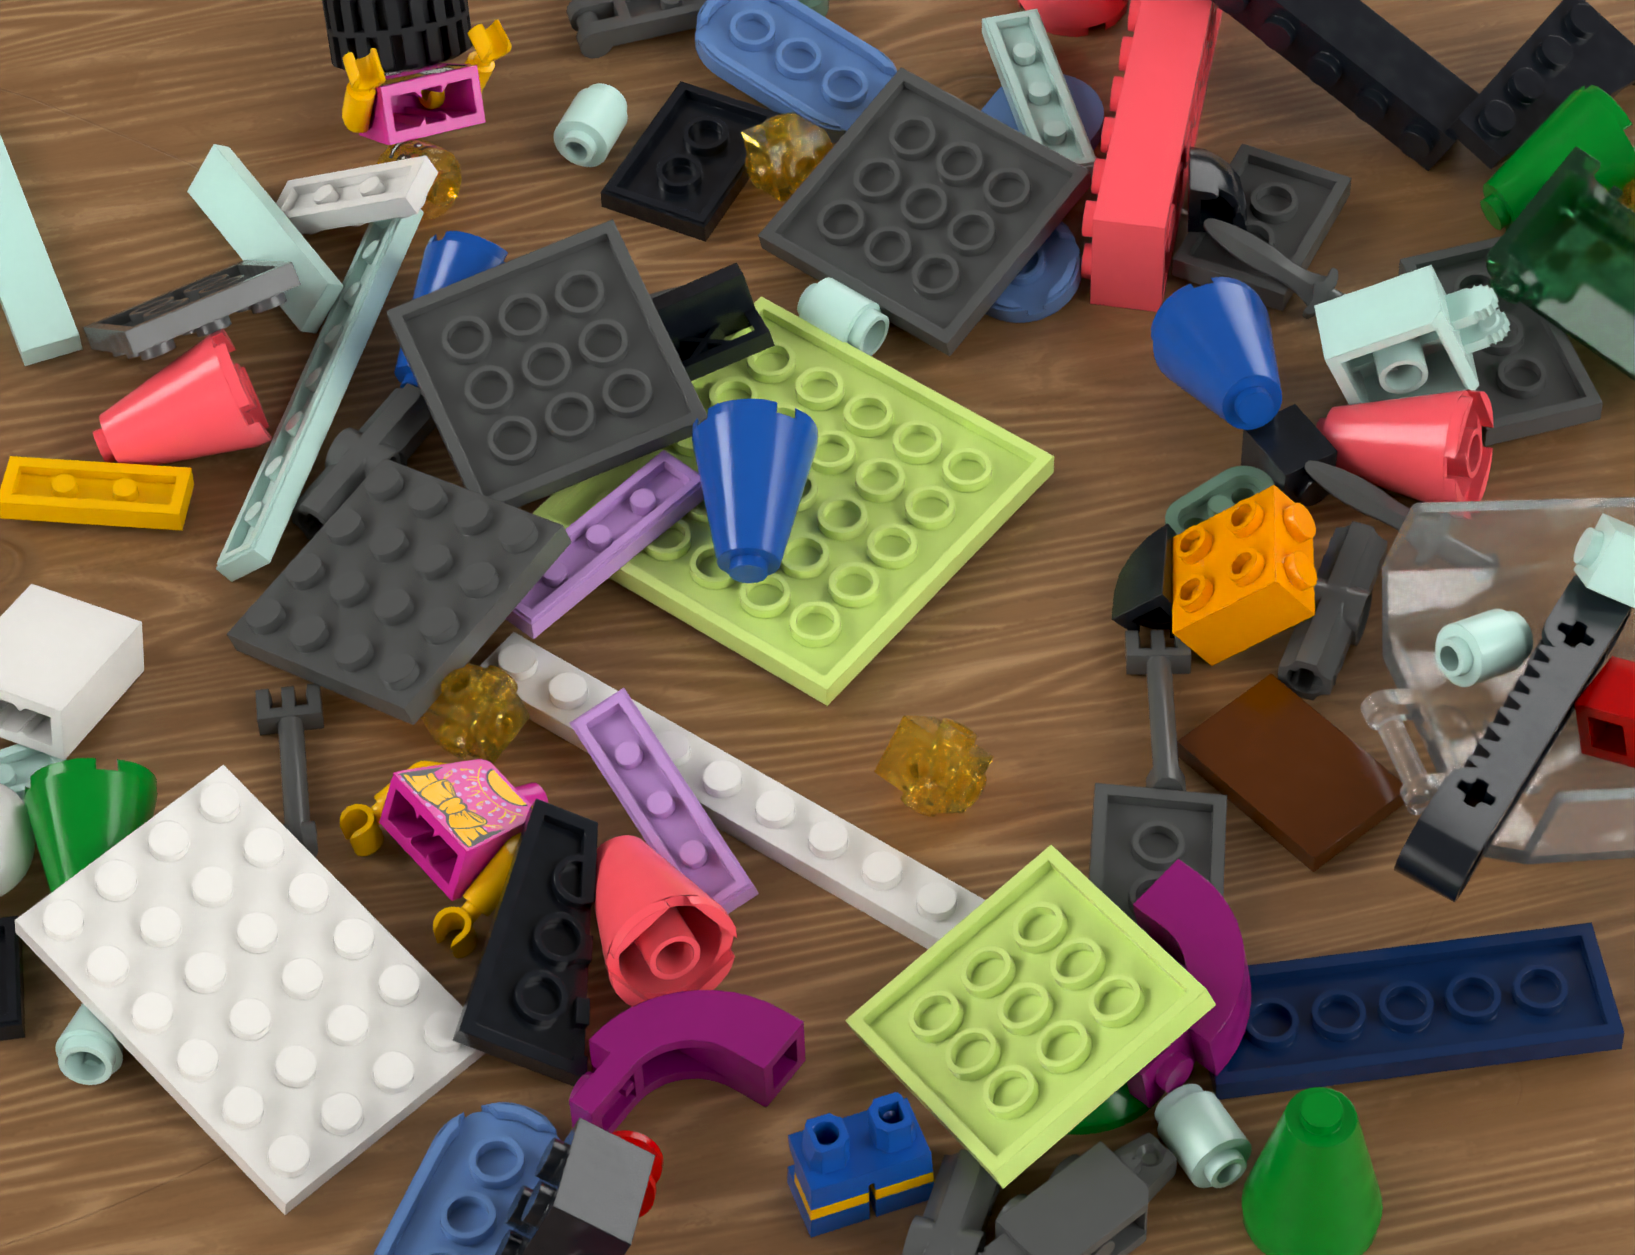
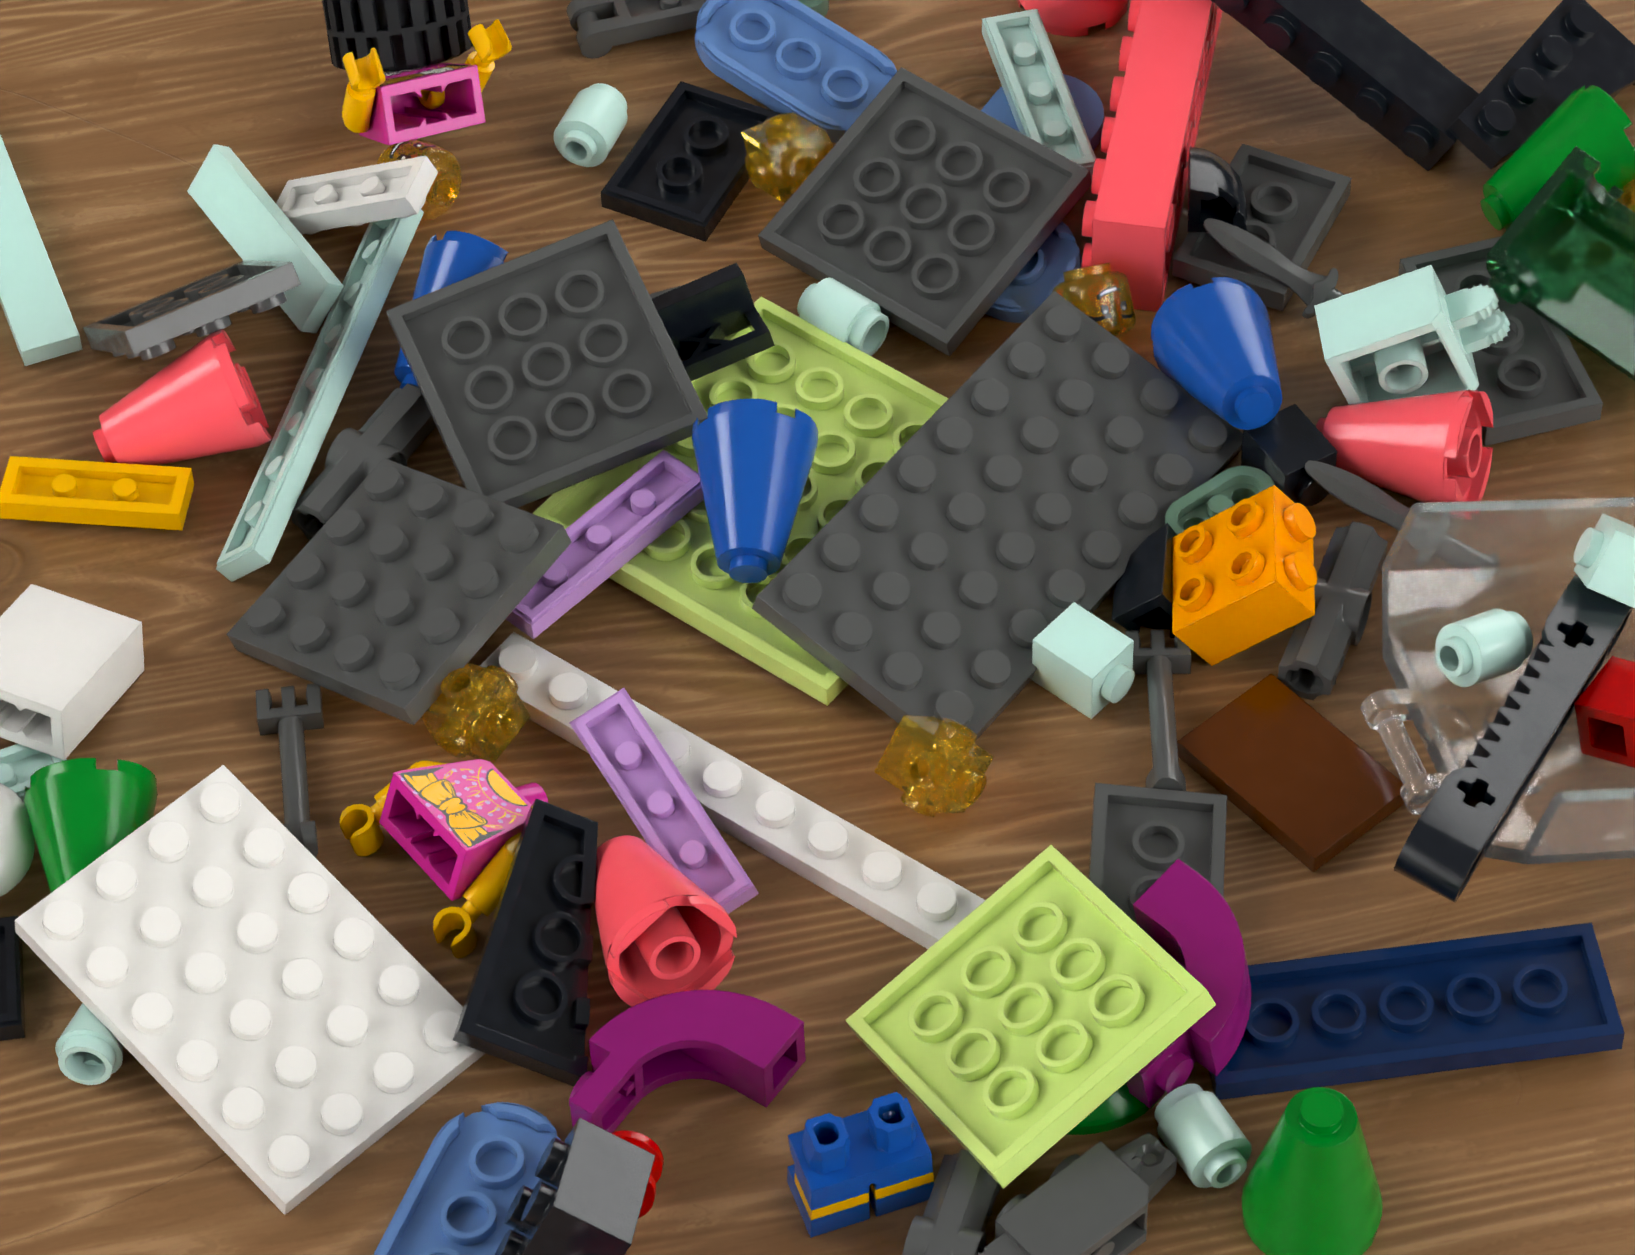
(998, 521): none -> dark grey plate
(1083, 661): none -> light aqua brick
(1101, 296): none -> clear yellow head

